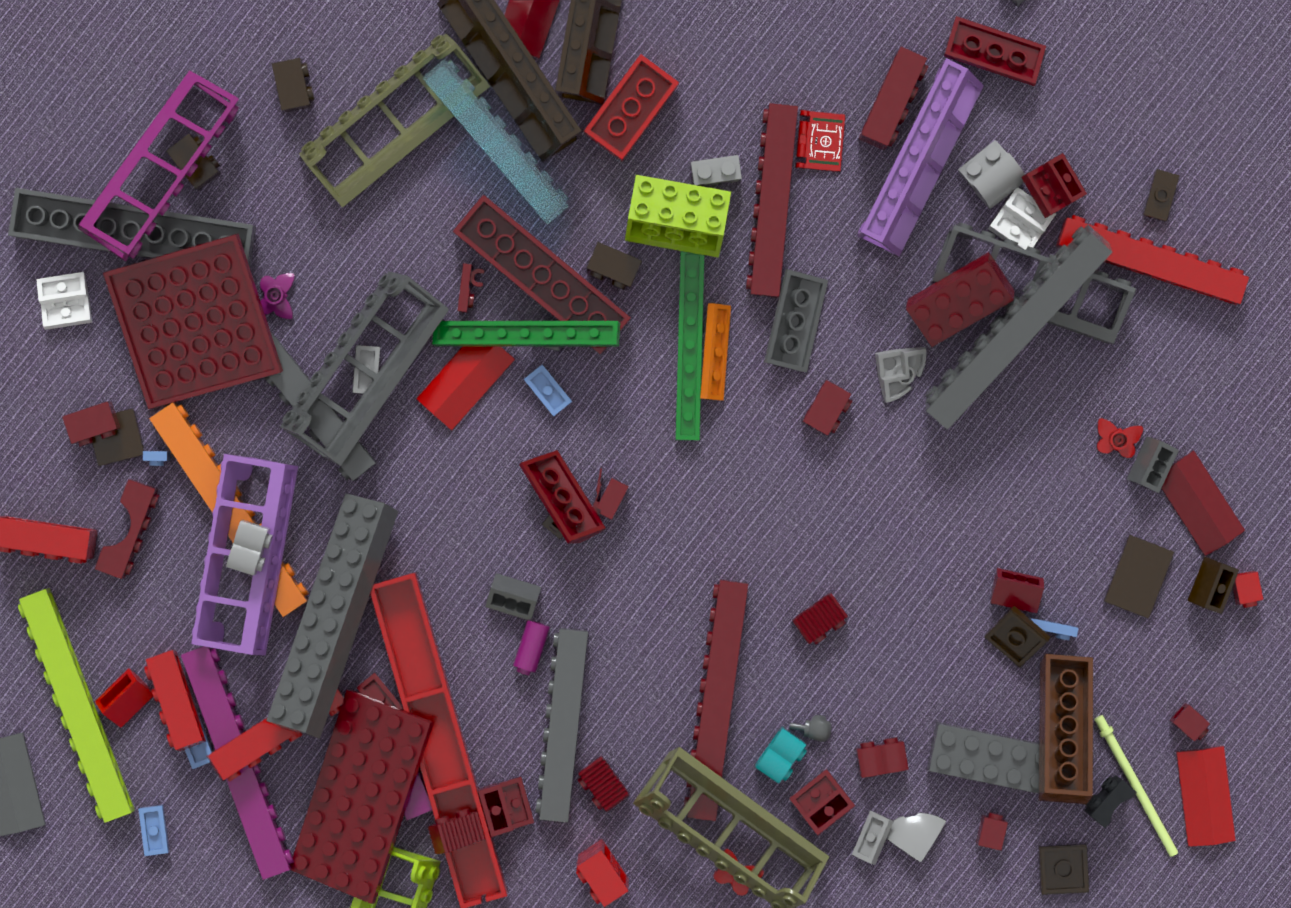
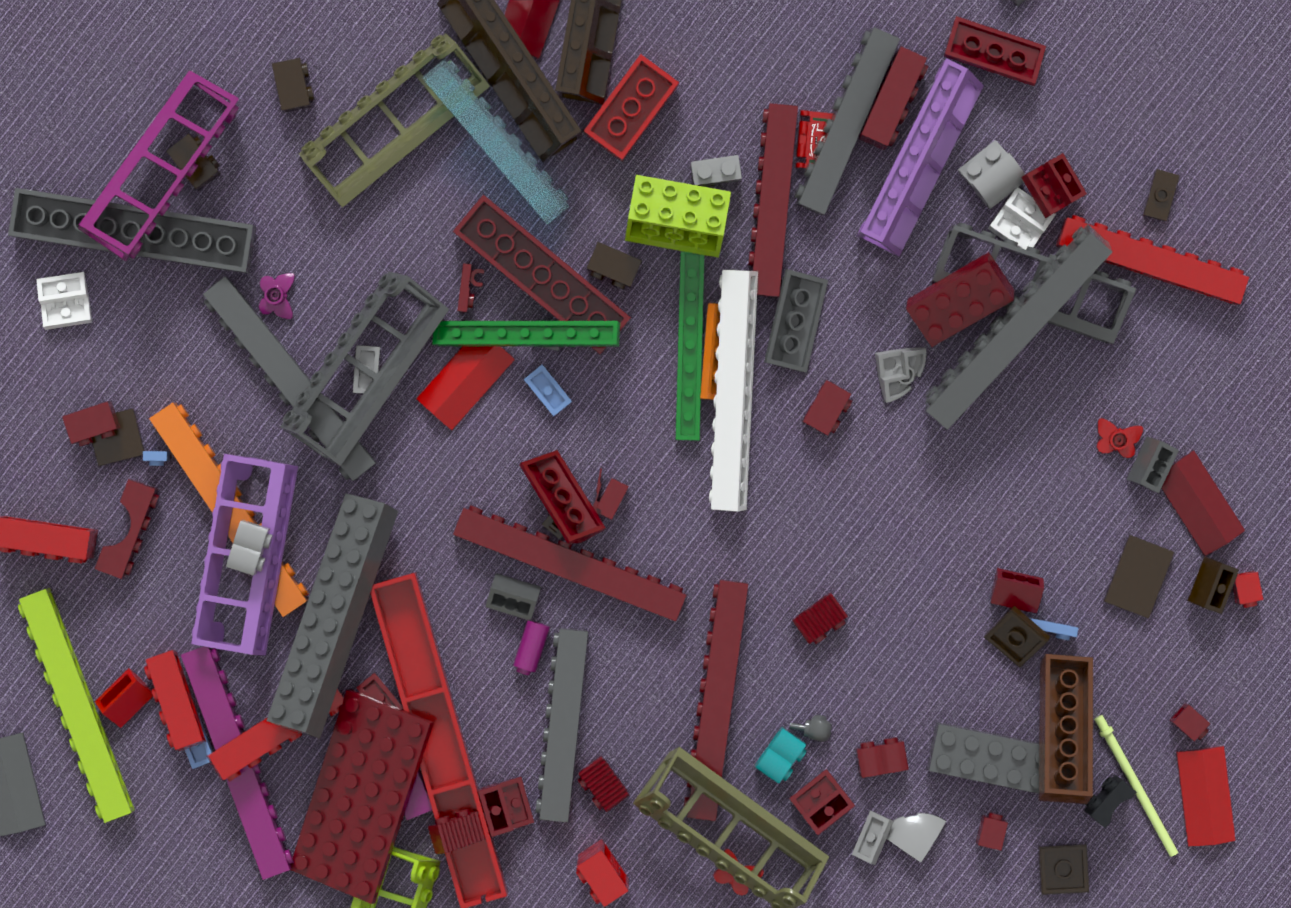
(153, 830): medium blue plate -> none
(193, 321): dark red plate -> none
(570, 564): none -> dark red brick
(734, 390): none -> white brick
(847, 121): none -> dark grey brick

